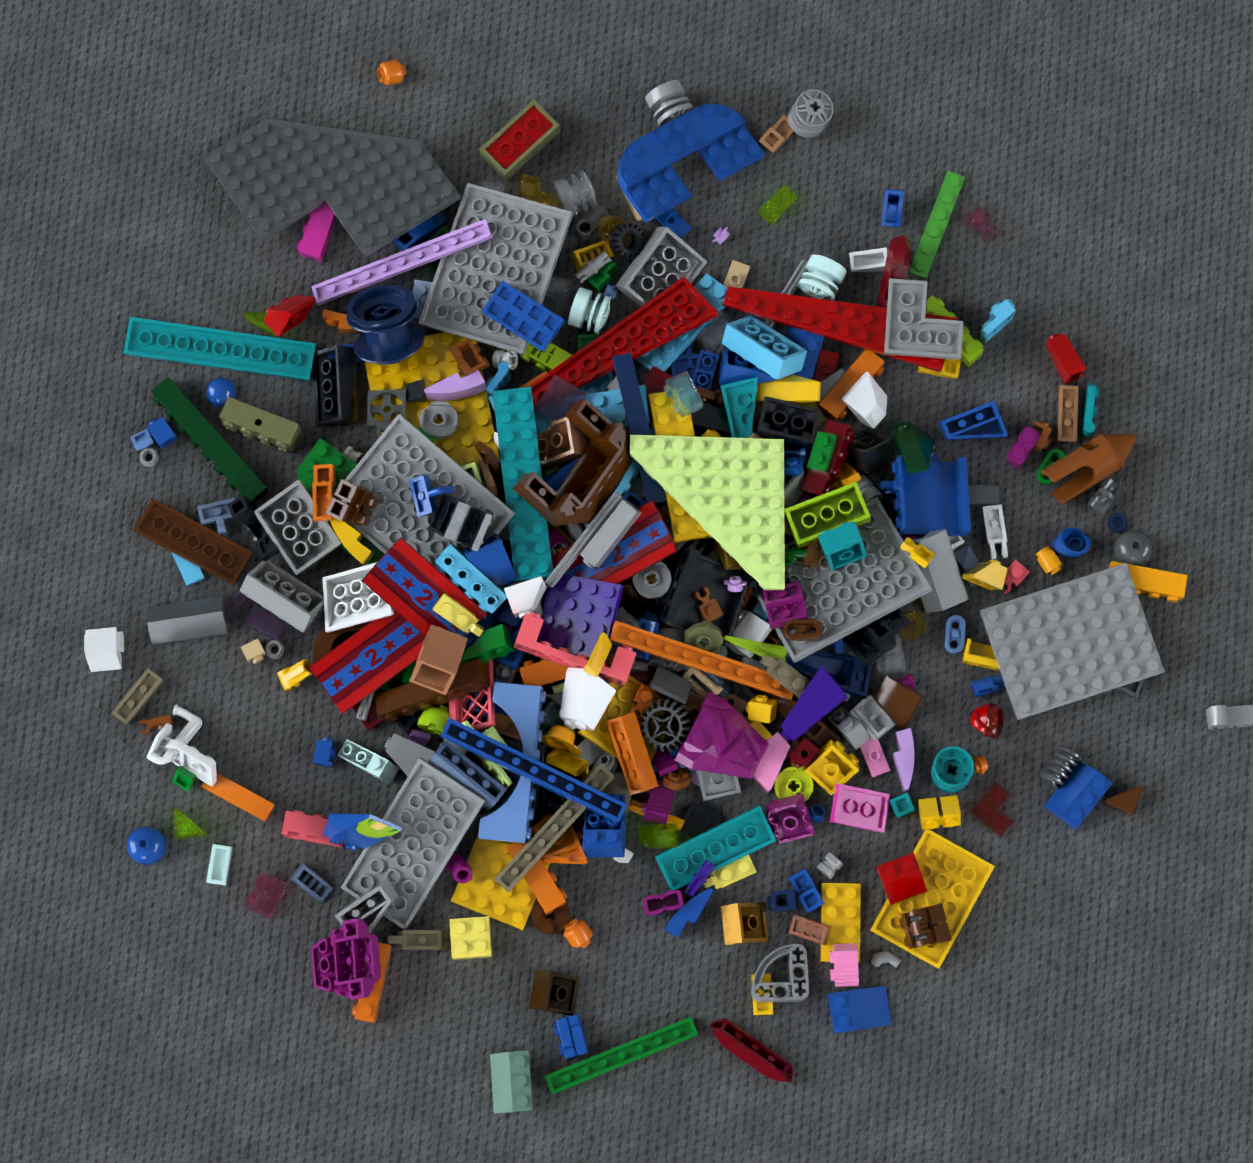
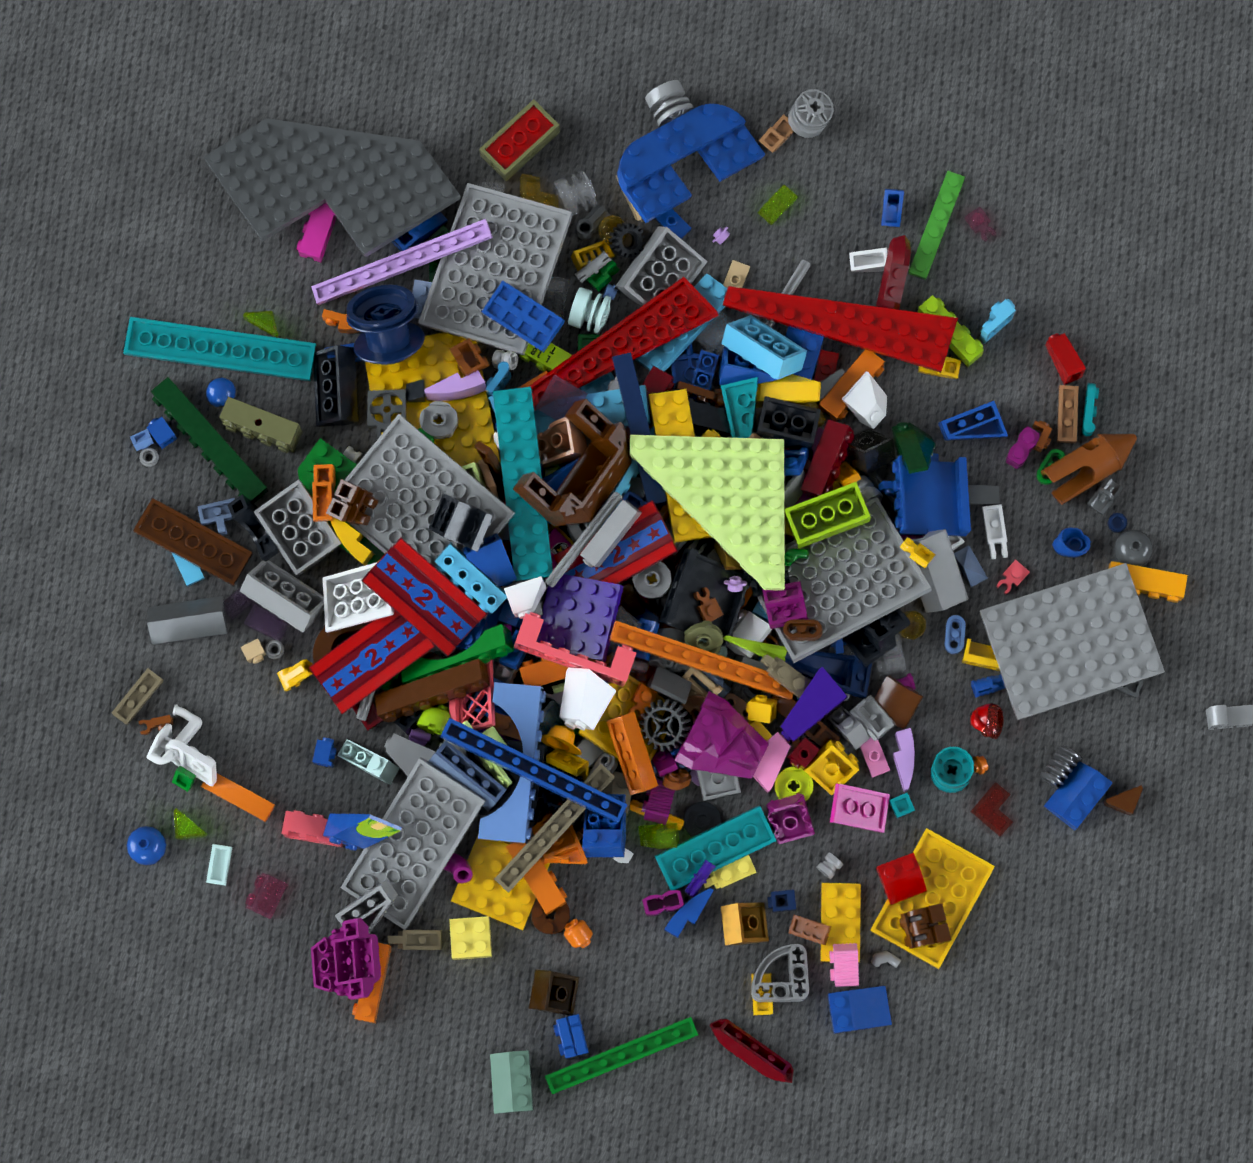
(103, 649): white plate -> none
(288, 313): red slope -> none
(297, 874): sand blue slope -> none
(391, 72): orange head -> none
(424, 494): blue plate -> none
(438, 659): nougat slope -> none
(458, 615): light yellow hinge -> none
(598, 655): yellow slope -> none
(684, 394): clear light blue brick -> none
(806, 890): blue slope -> none
(812, 555): clear orange plate -> none
(816, 813): blue plate -> none
(821, 277): light aqua wheel -> none
(822, 452): green plate -> none
(842, 545): teal brick -> none
(913, 334): light grey plate -> none
(949, 811): yellow piece -> none
(987, 575): yellow slope -> none
(1049, 561): light orange brick -> none

